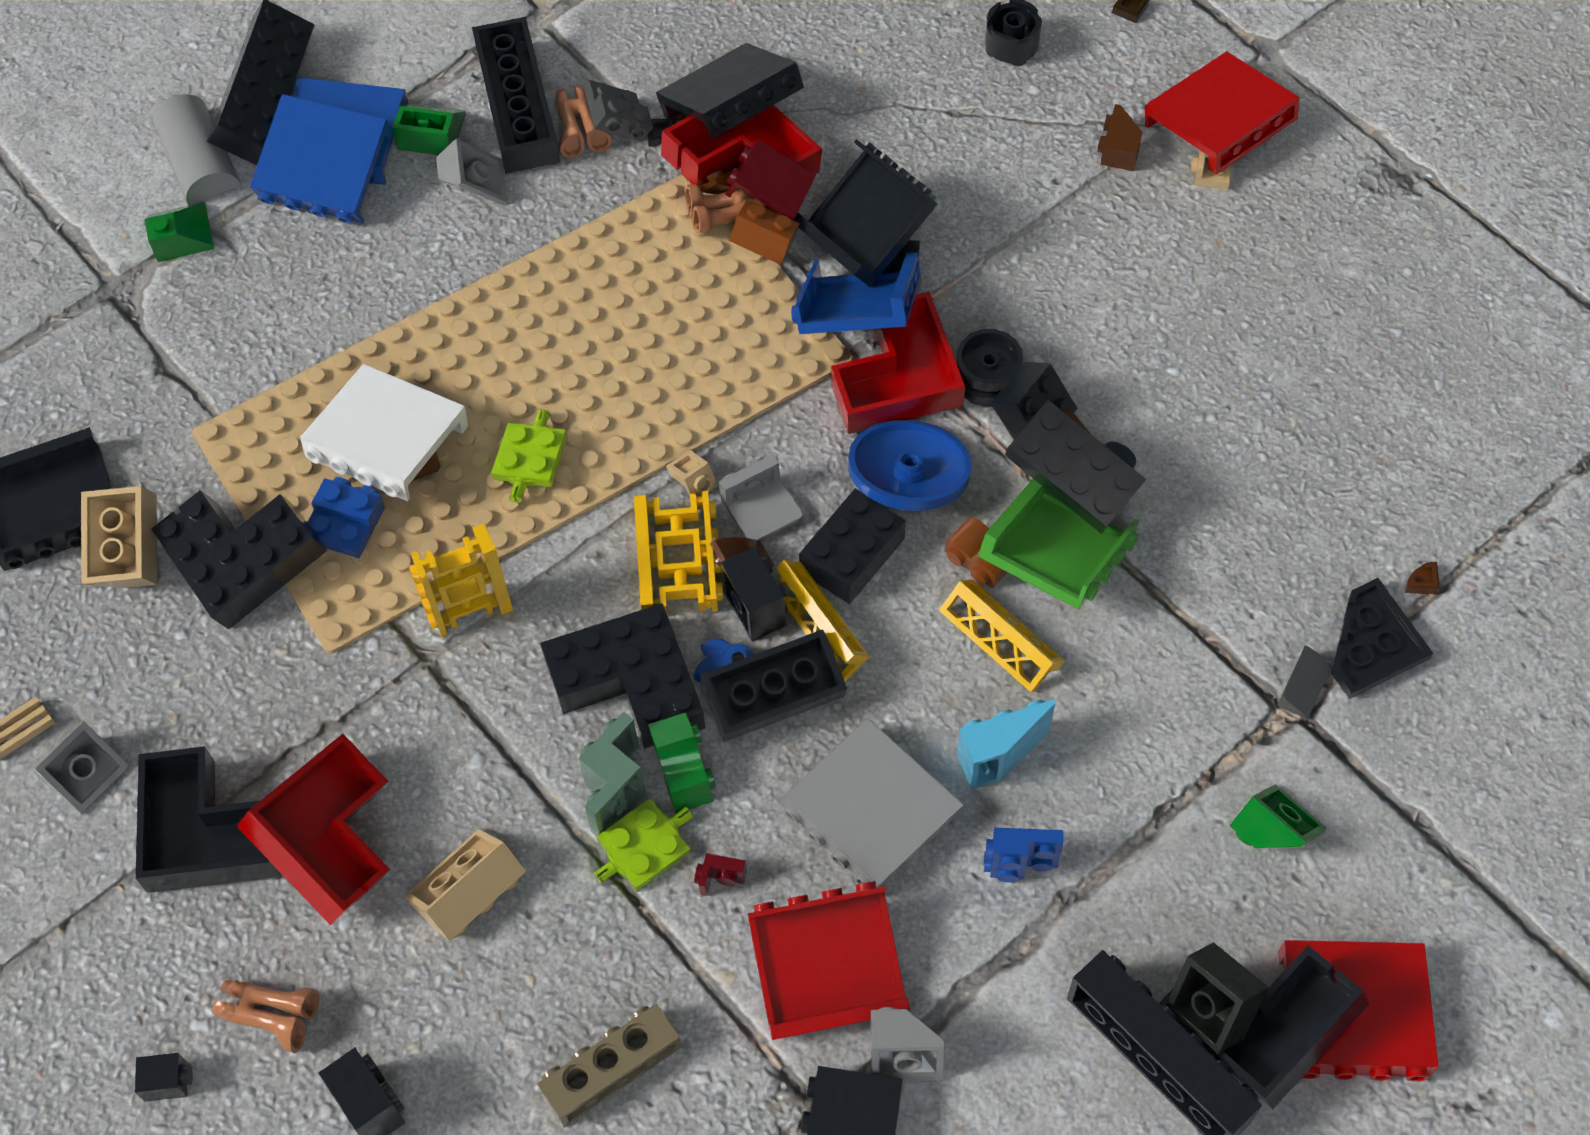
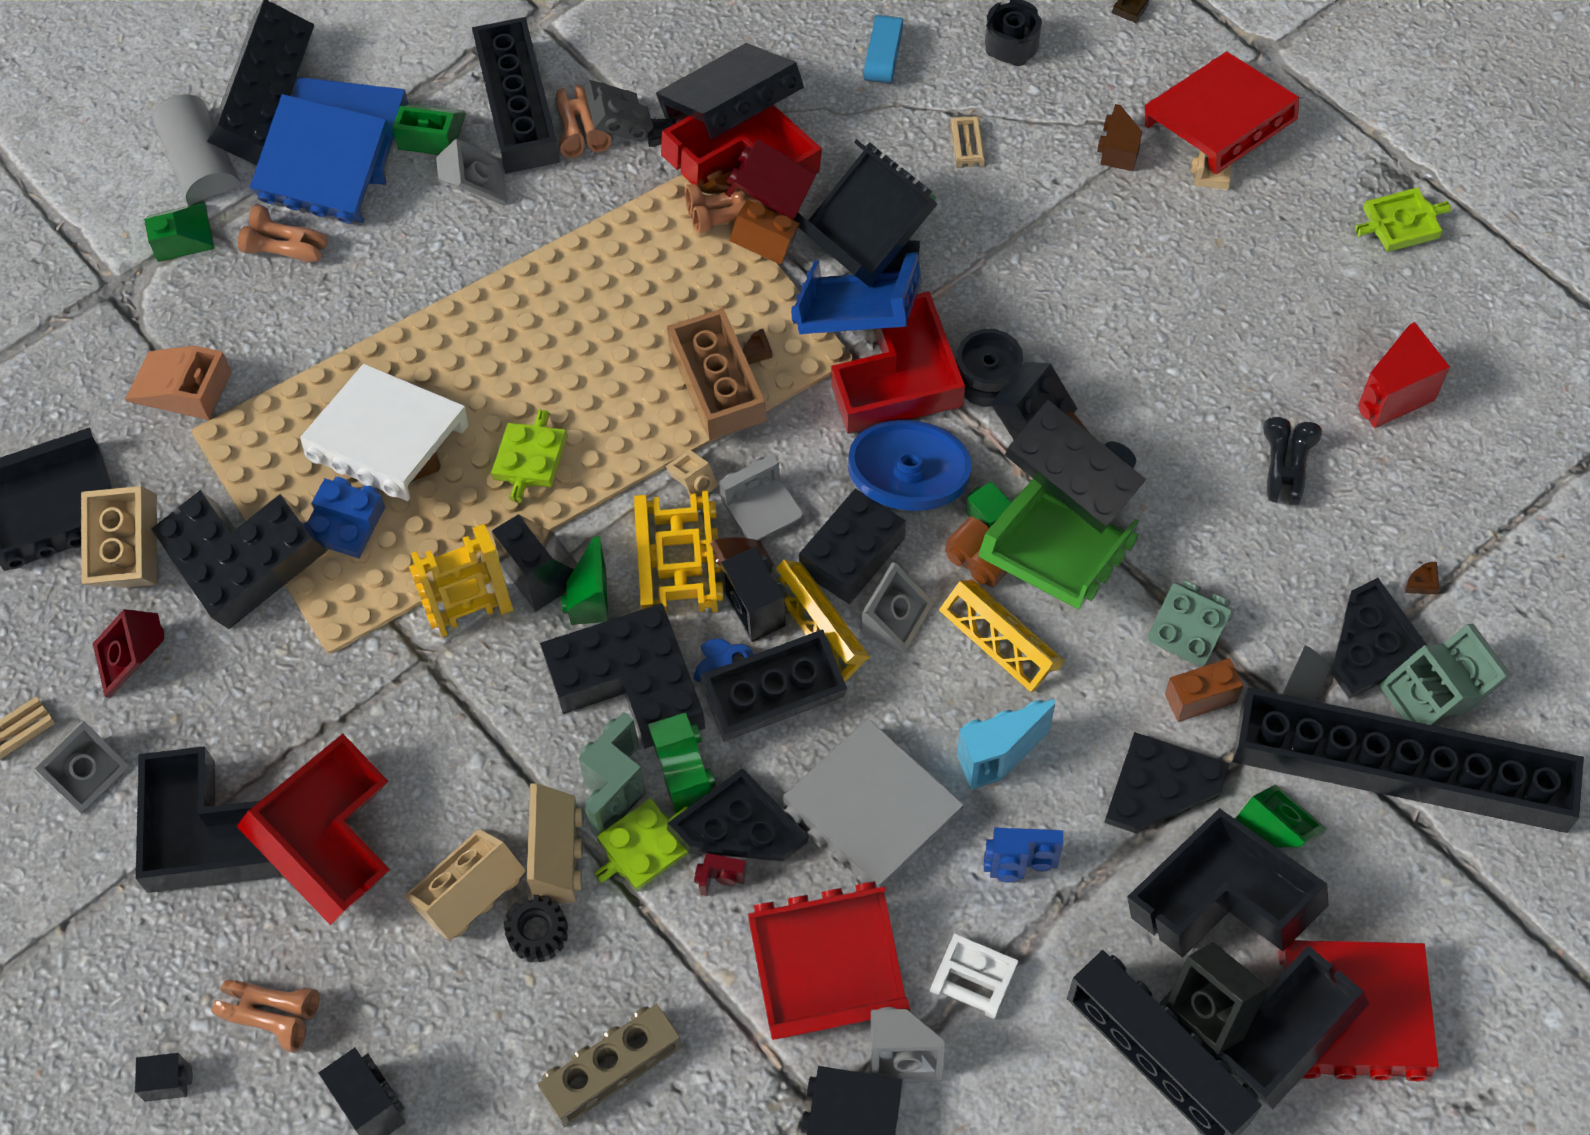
(126, 646): none -> dark red slope
(181, 380): none -> nougat slope
(301, 244): none -> nougat piece
(530, 909): none -> black tyre
(533, 560): none -> black slope
(554, 844): none -> tan slope
(587, 588): none -> green slope
(716, 374): none -> medium nougat brick
(738, 822): none -> black plate
(757, 348): none -> reddish brown tile
(883, 49): none -> dark azure beam
(896, 610): none -> light grey slope
(969, 159): none -> tan tile
(976, 965): none -> white plate
(986, 504): none -> green brick
(1162, 783): none -> black plate
(1190, 622): none -> sand green bracket
(1203, 689): none -> dark orange brick
(1223, 872): none -> black piece
(1304, 437): none -> black piece
(1402, 219): none -> lime plate
(1403, 379): none -> red slope
(1409, 760): none -> black brick
(1445, 678): none -> sand green bracket

